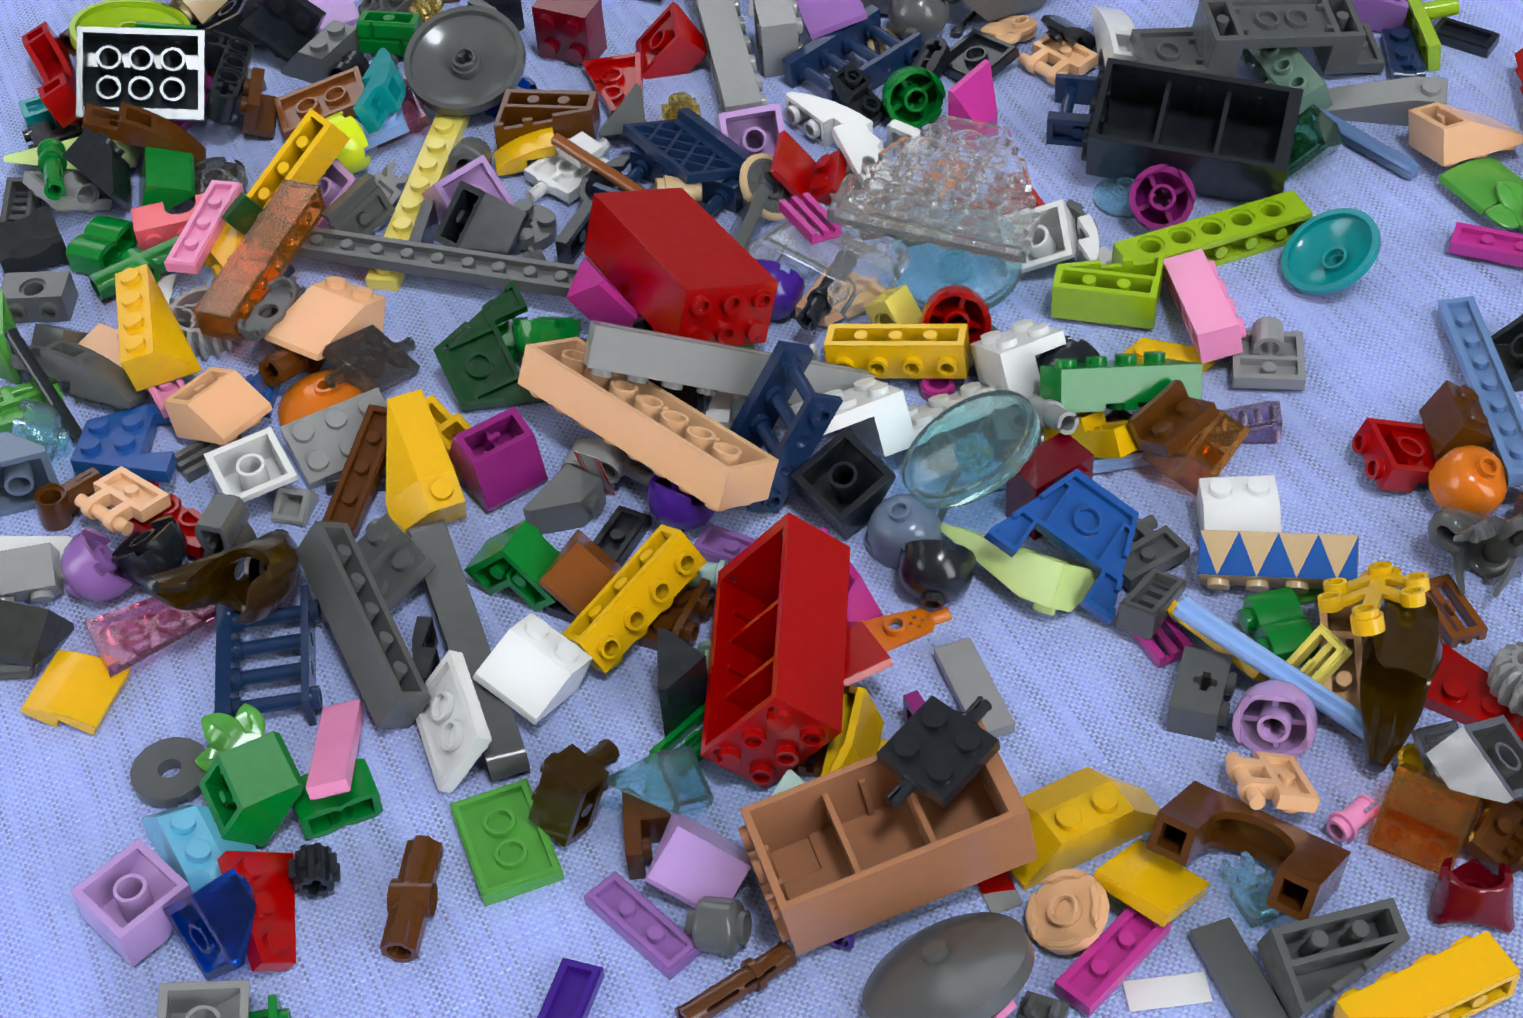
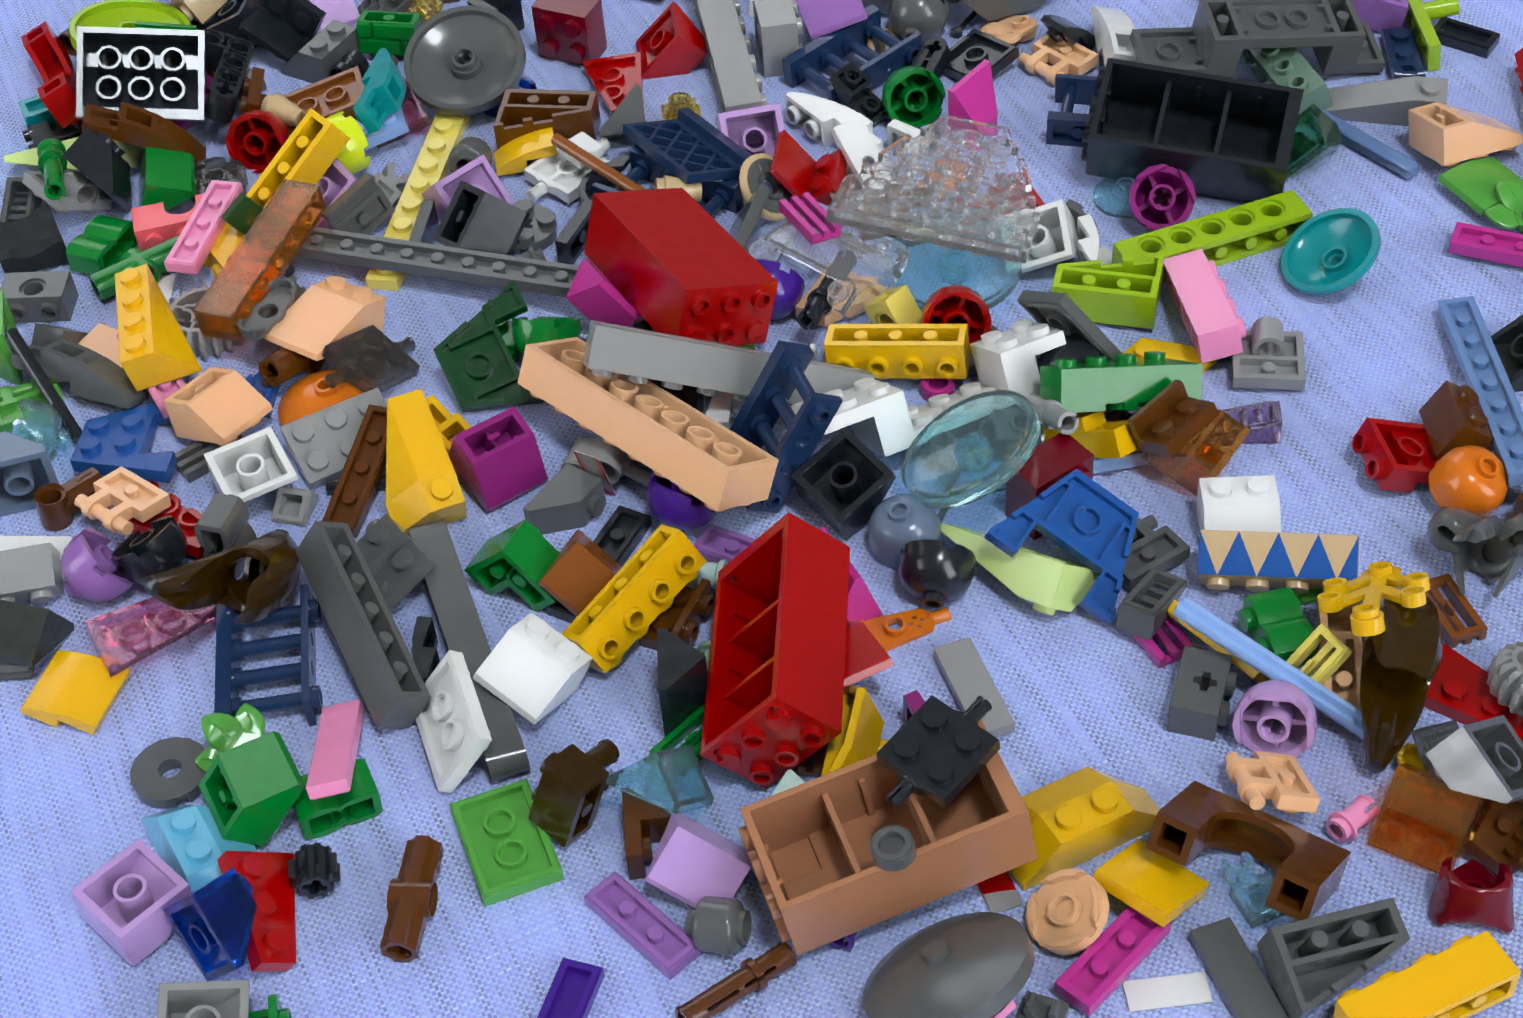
(256, 138): none -> red cylinder
(284, 109): none -> tan cone
(893, 848): none -> dark grey tile
(1062, 313): none -> dark grey tile

